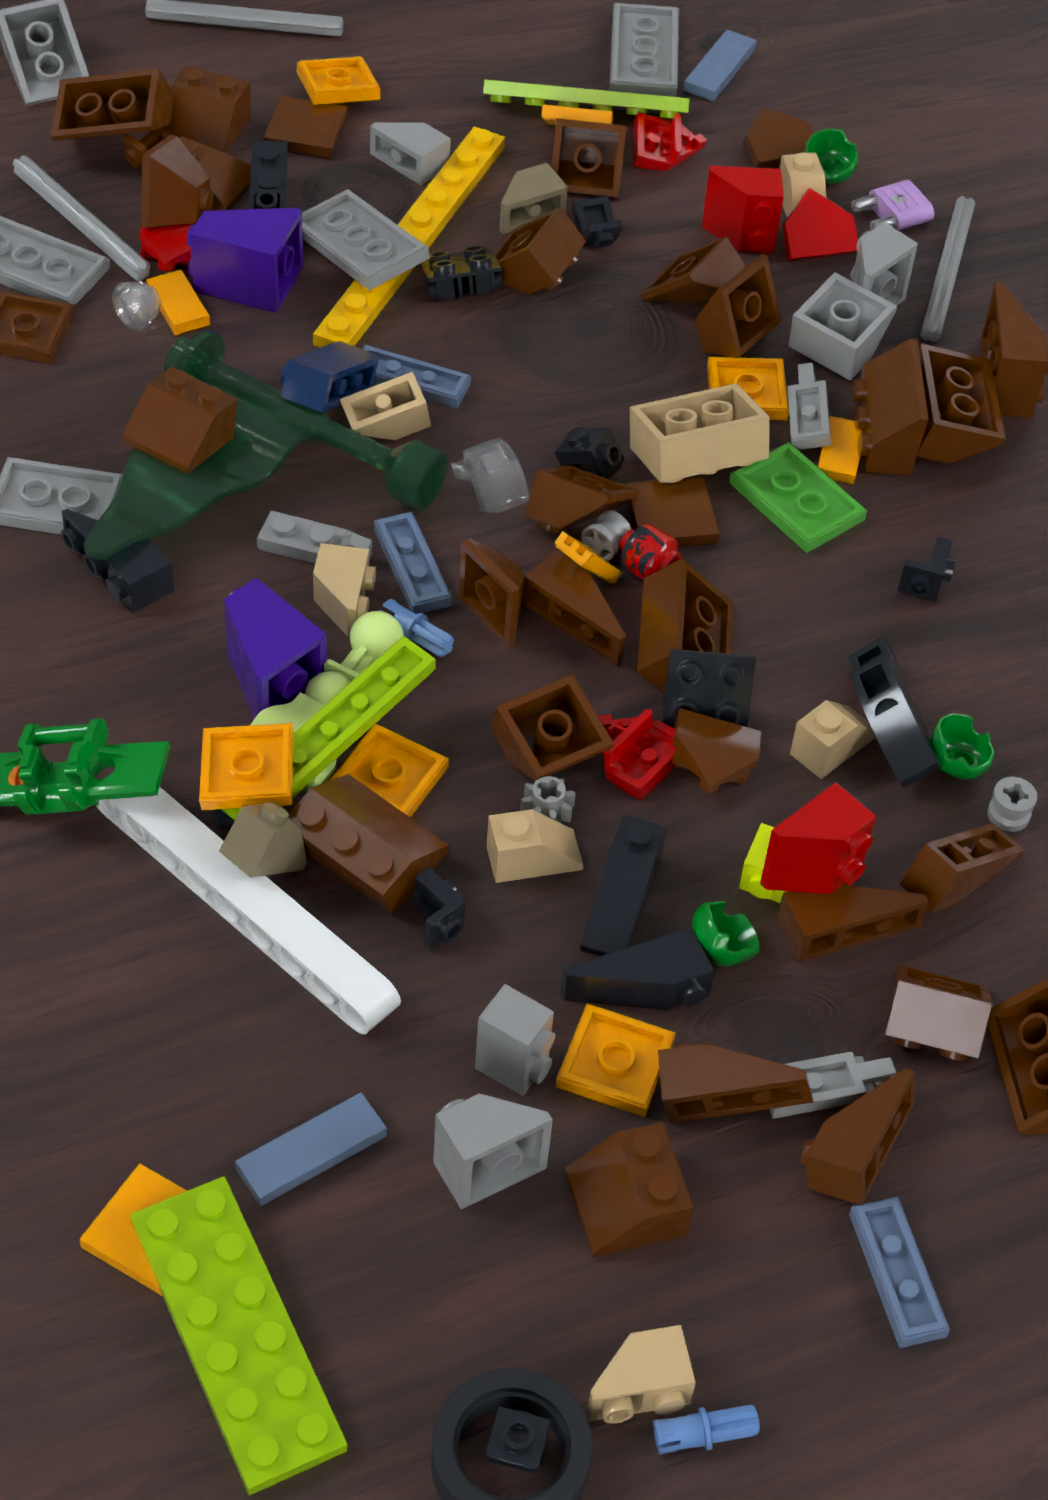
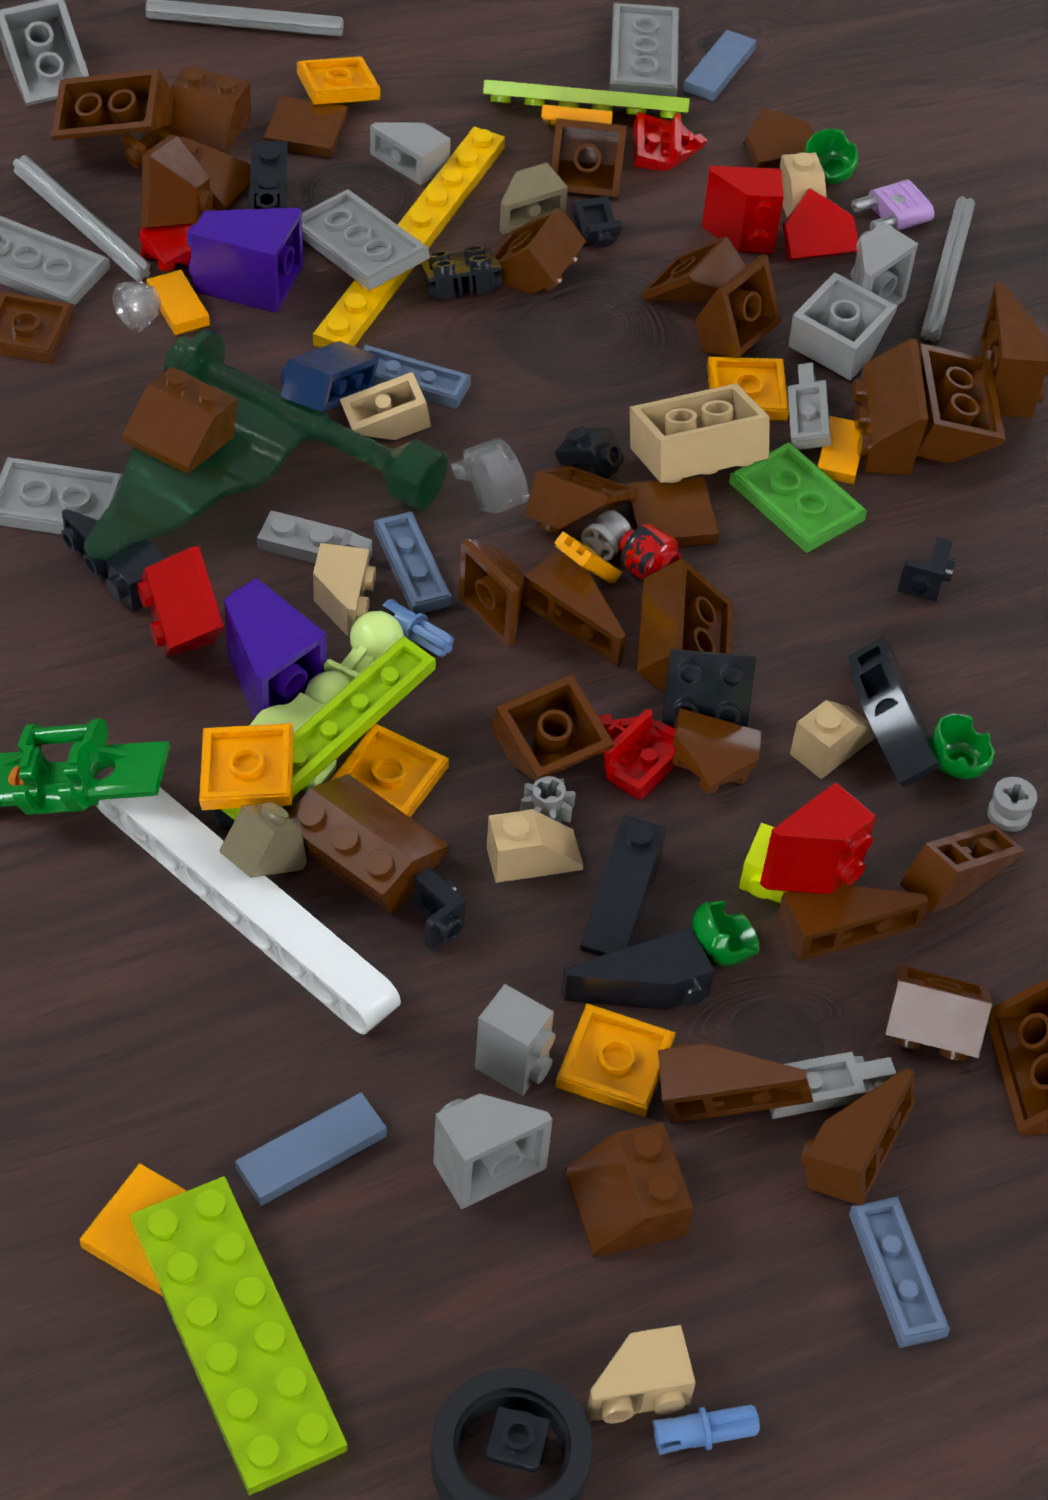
(181, 603): none -> red slope

